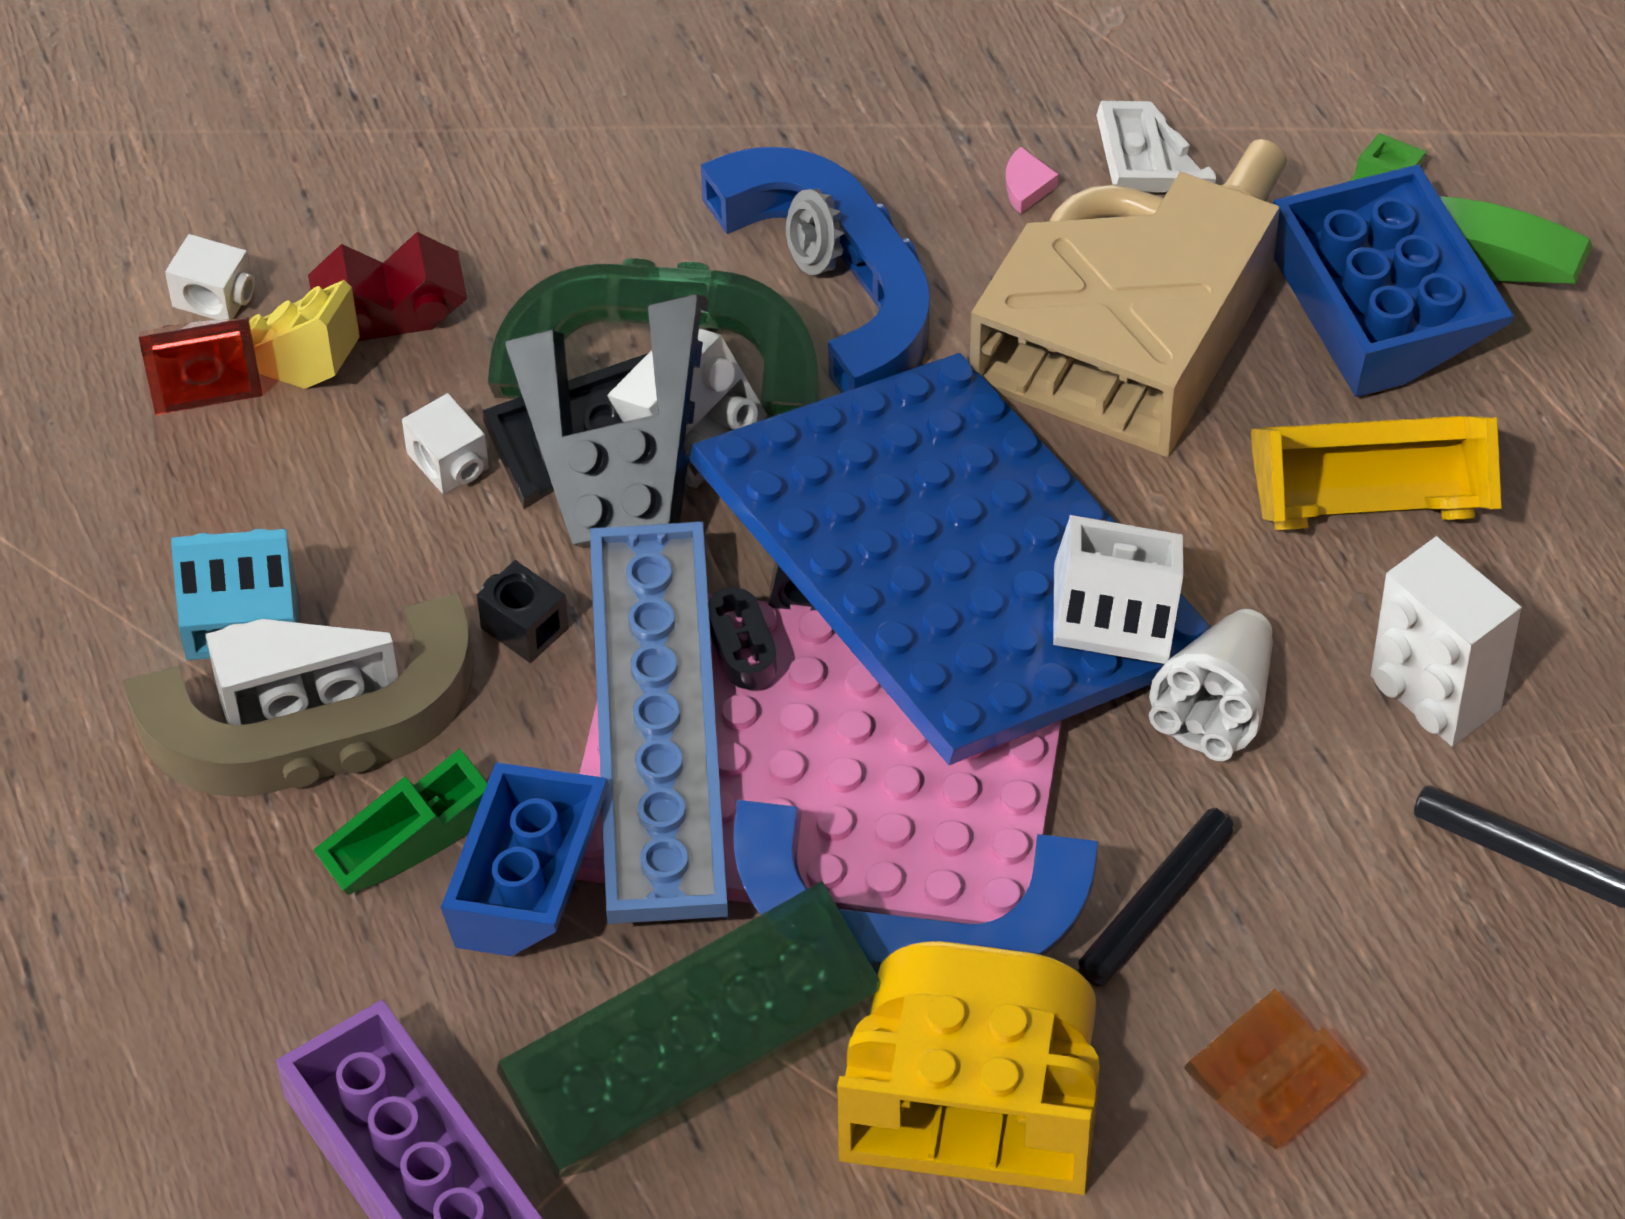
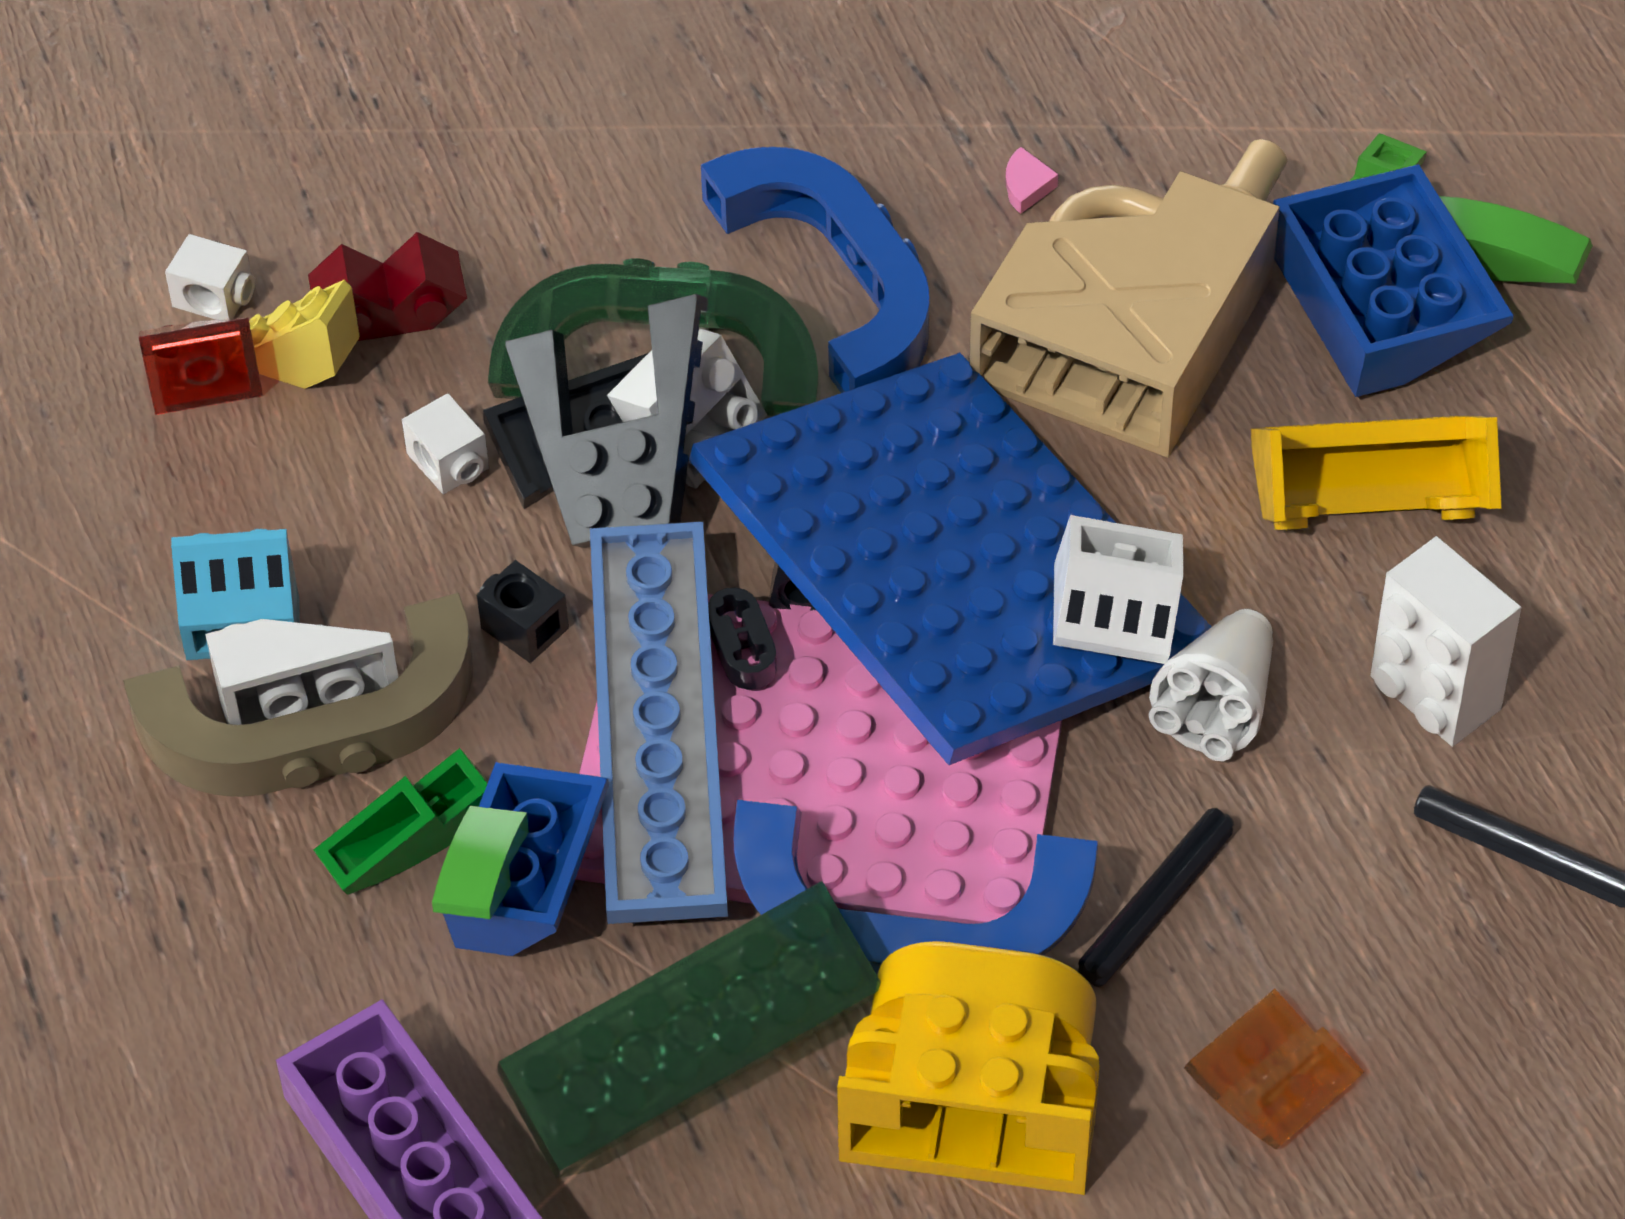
(478, 862): none -> bright green slope
(814, 231): light grey gear -> none
(1143, 148): white wing -> none

